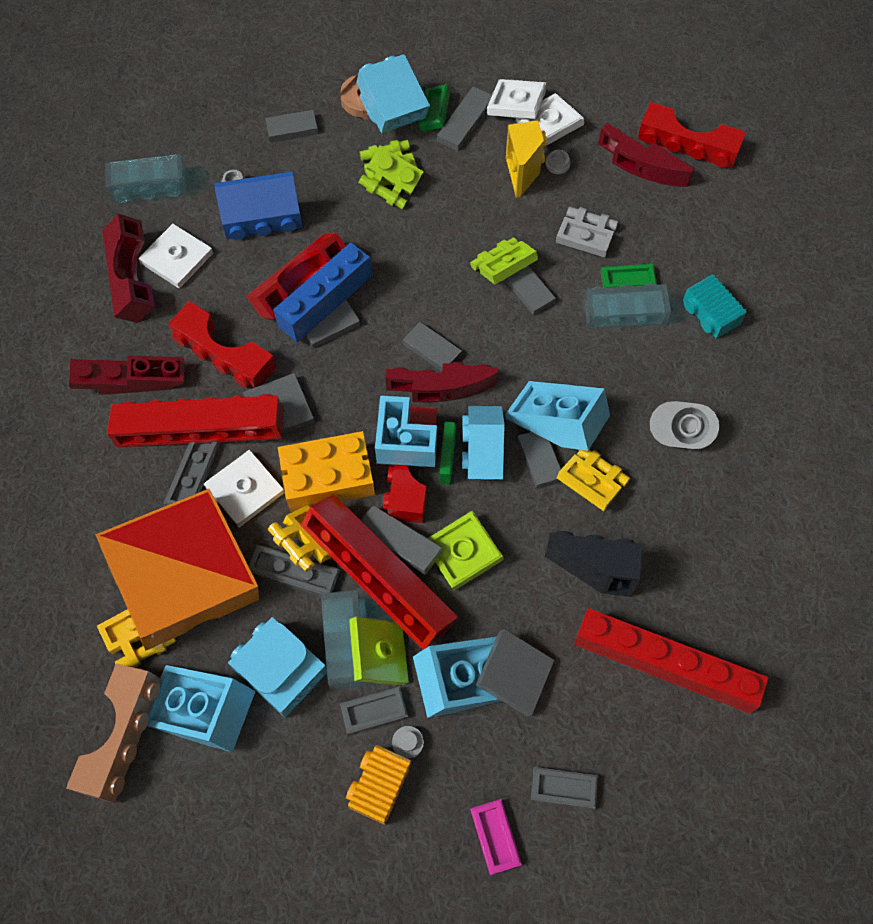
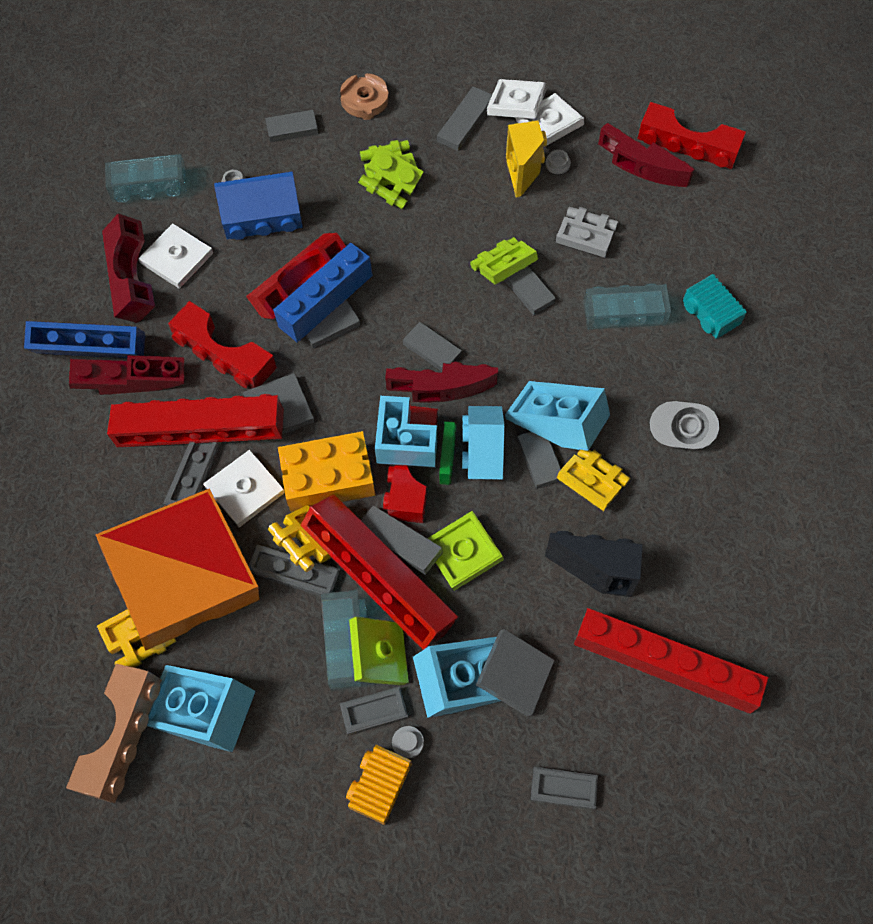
(84, 339): none -> blue brick
(277, 666): medium azure brick -> none
(391, 93): medium azure brick -> none
(438, 100): green tile -> none
(495, 837): dark pink tile -> none
(628, 275): green tile -> none

